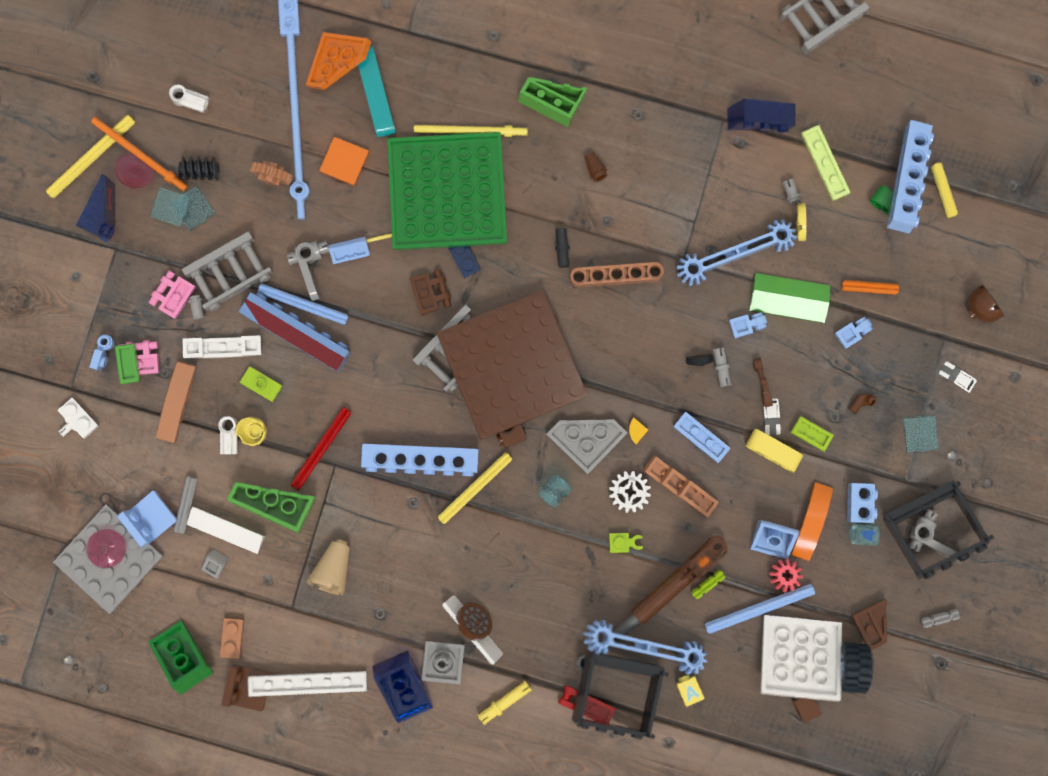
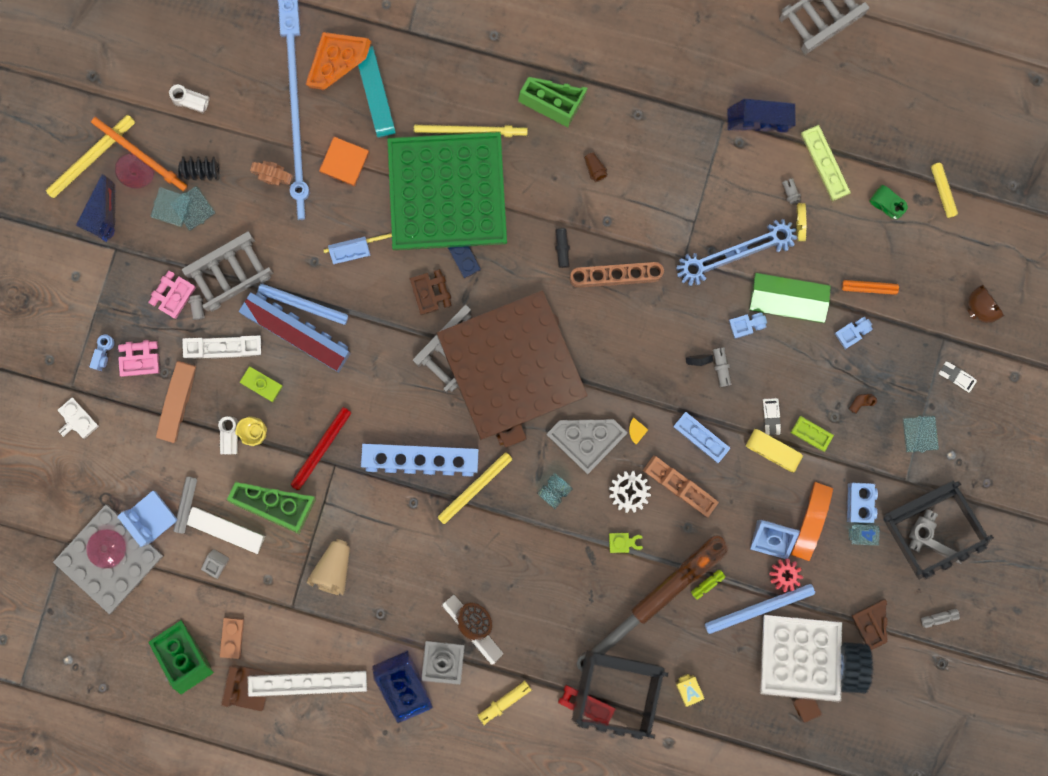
(127, 364): bright green tile -> none
(317, 250): light grey piece -> none
(645, 647): light blue arm -> none
(766, 397): reddish brown piece -> none
(898, 218): light blue brick -> none

